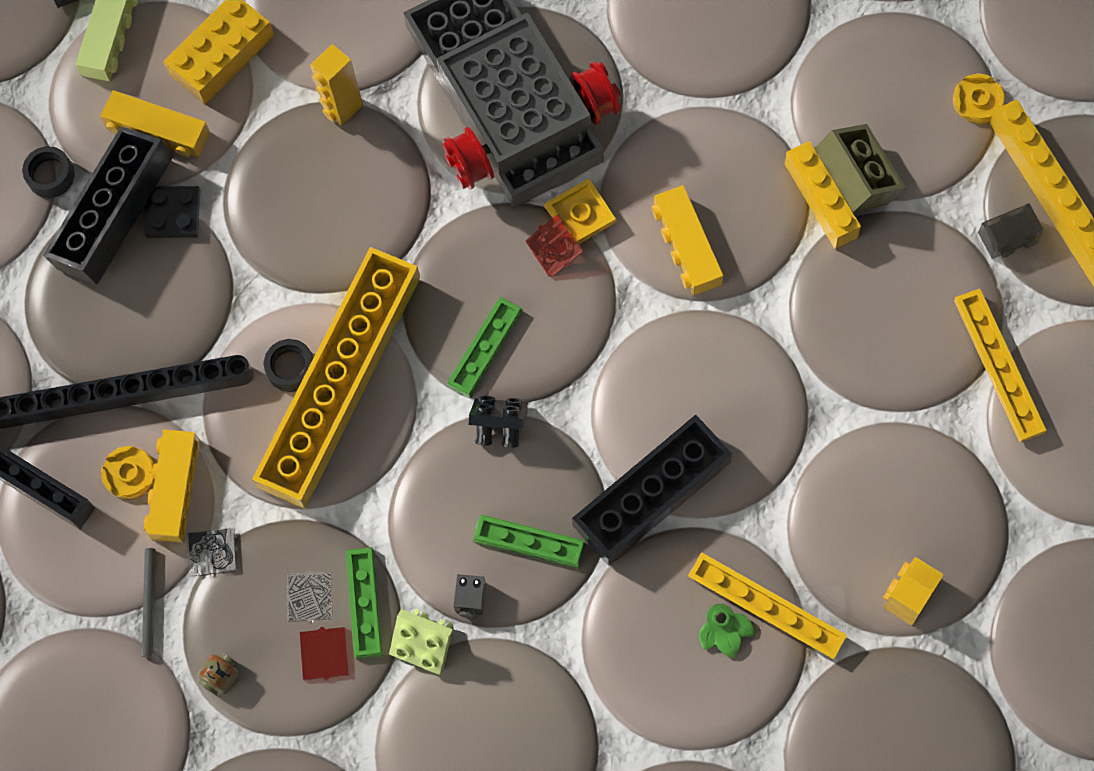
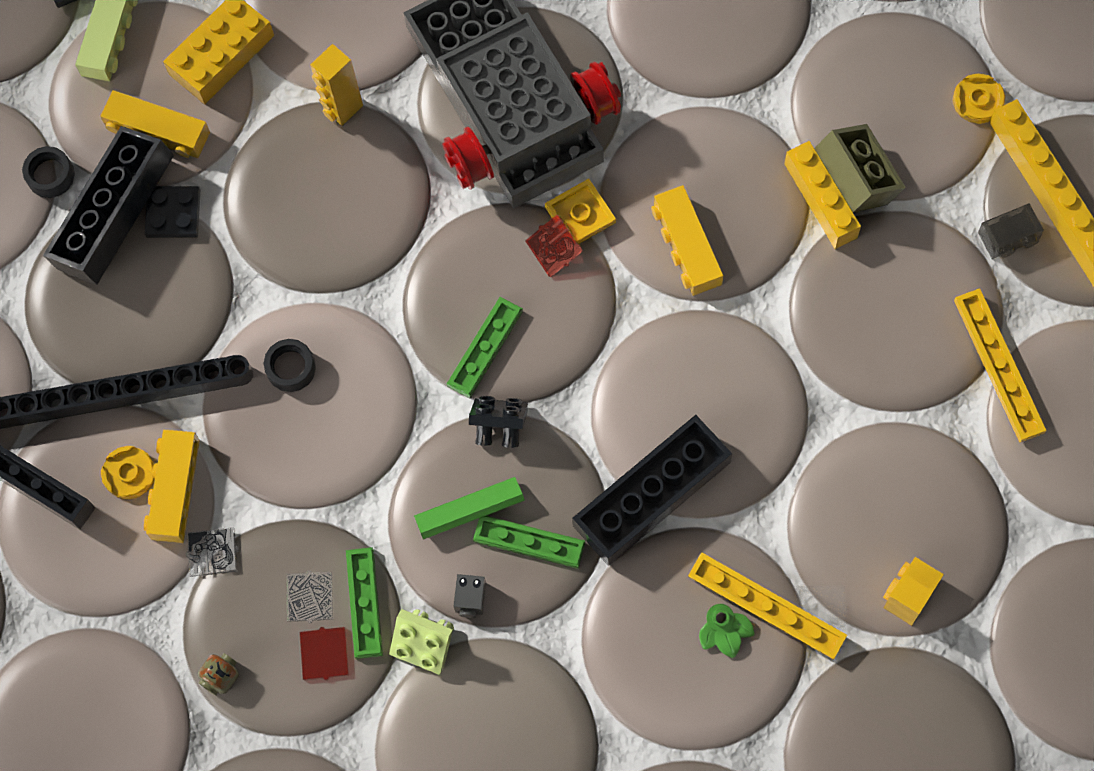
(148, 602): dark grey bar -> none
(336, 378): yellow brick -> none
(469, 508): none -> bright green tile

